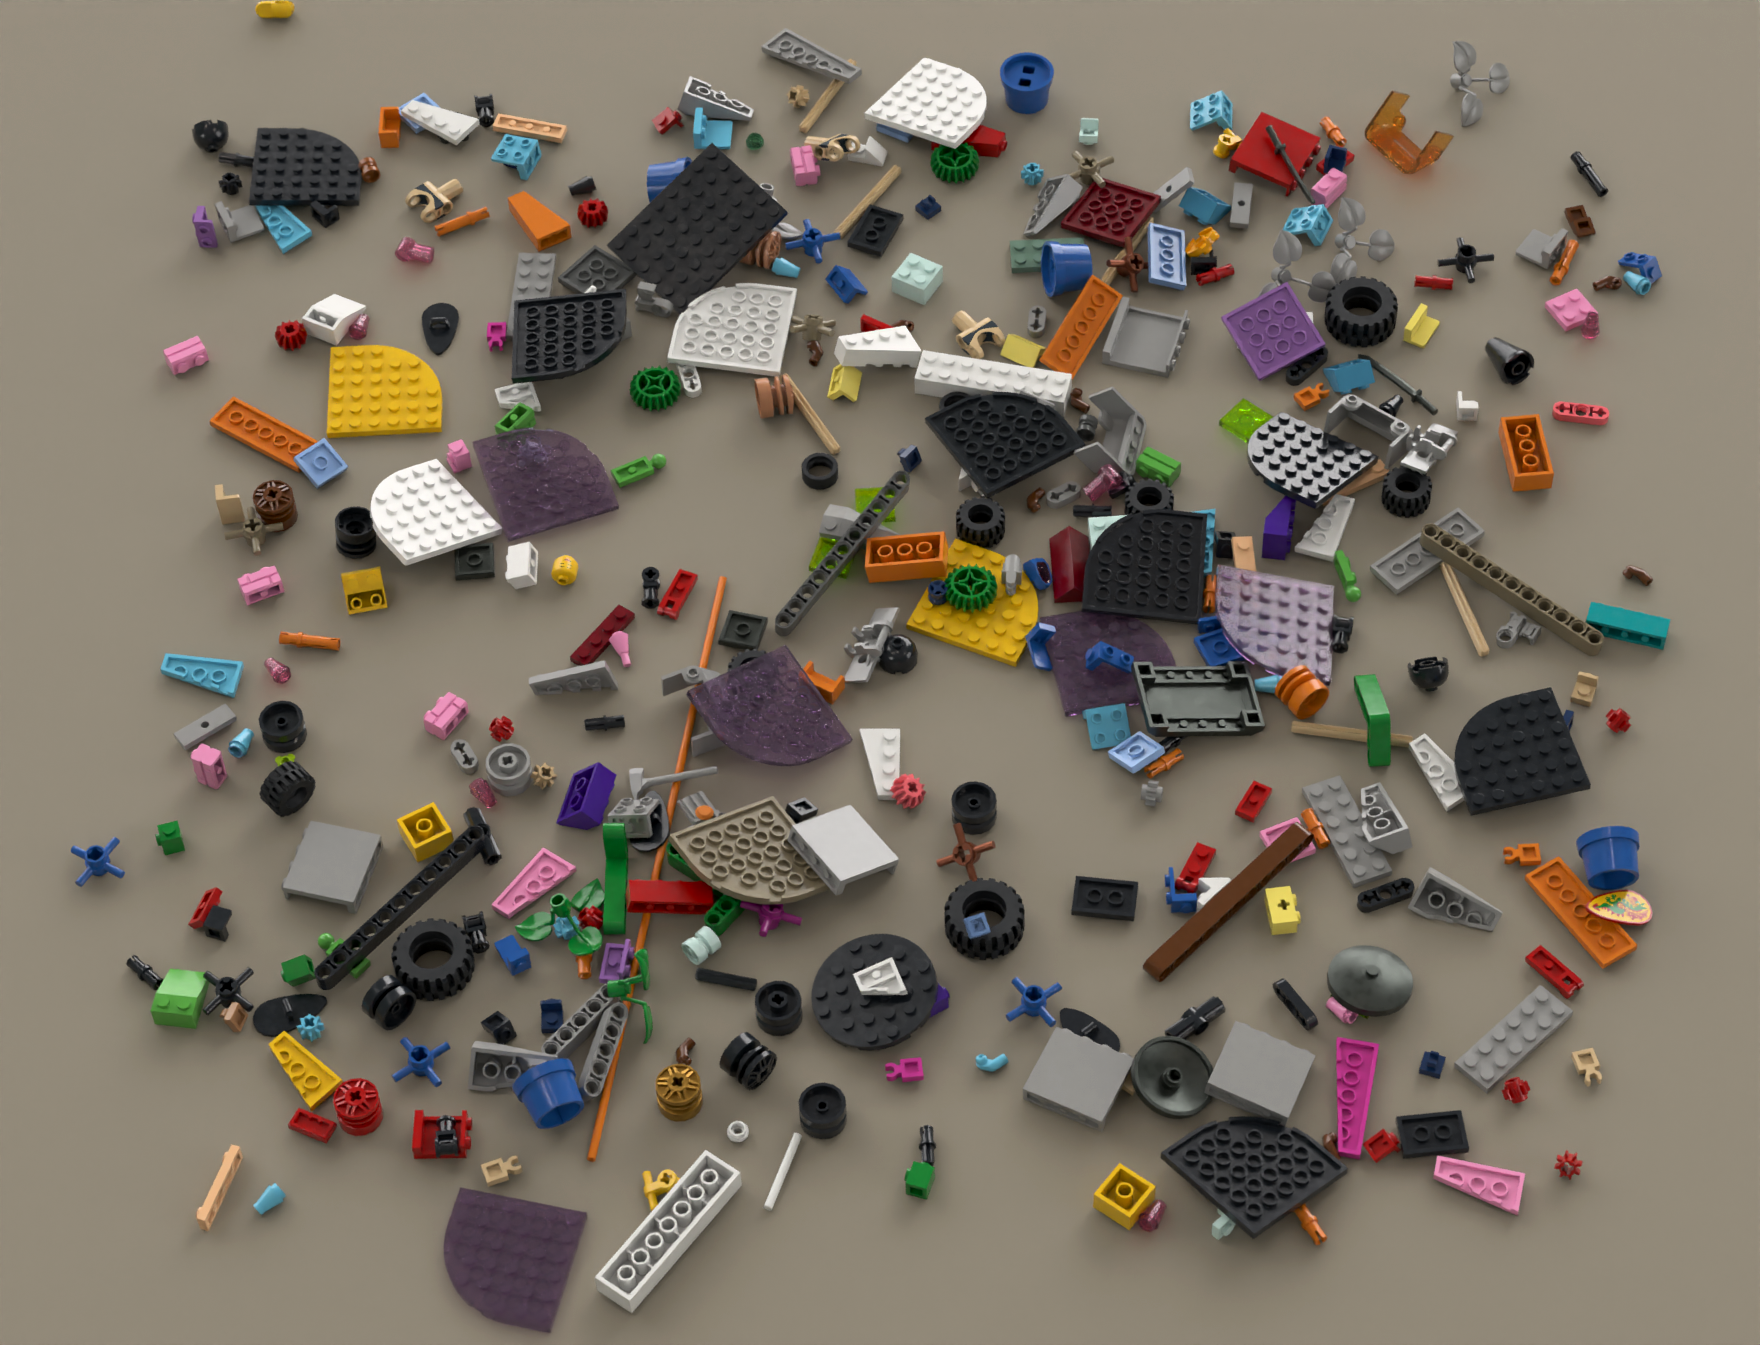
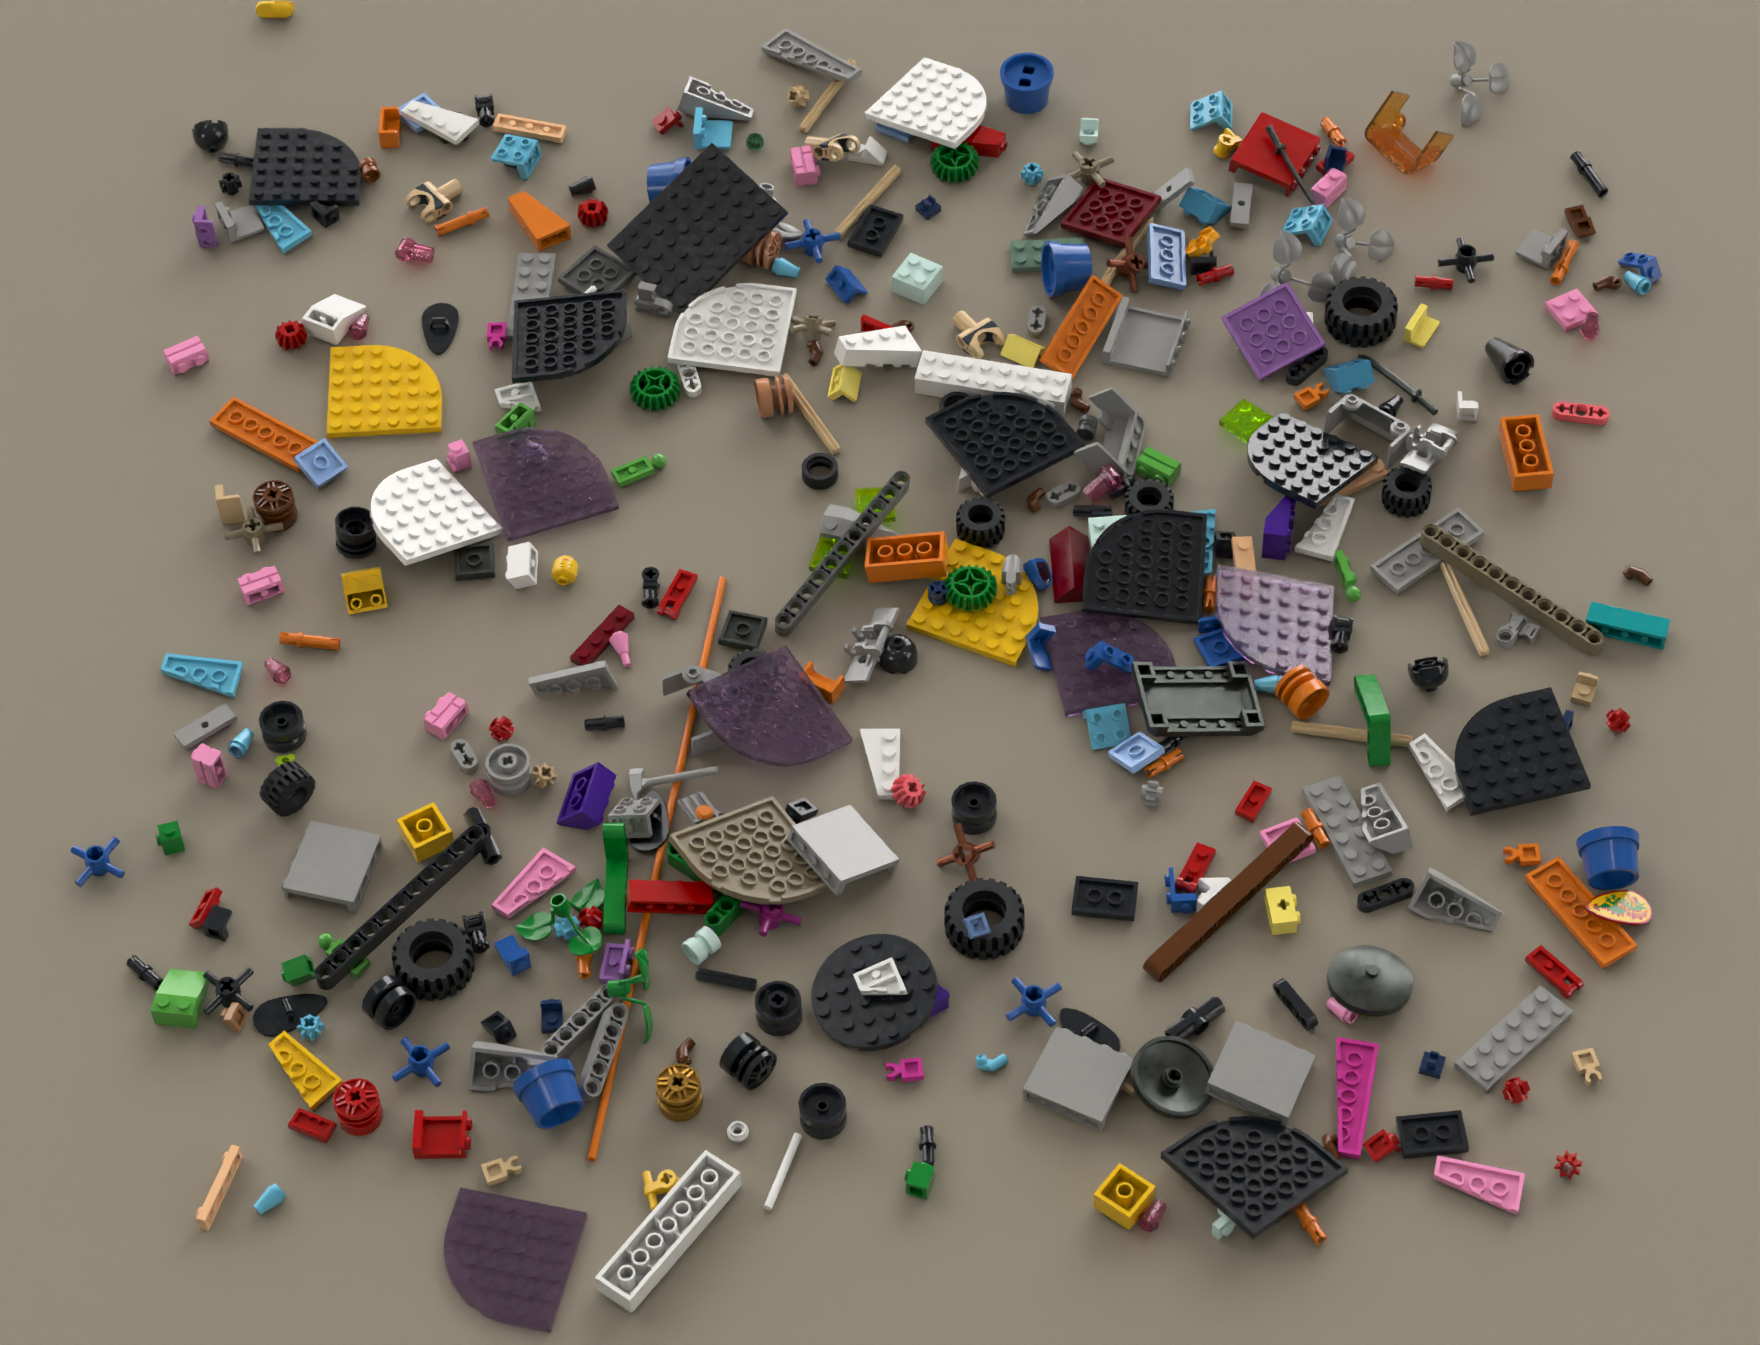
(446, 1138): black connector -> none
(909, 458): dark blue tile -> none

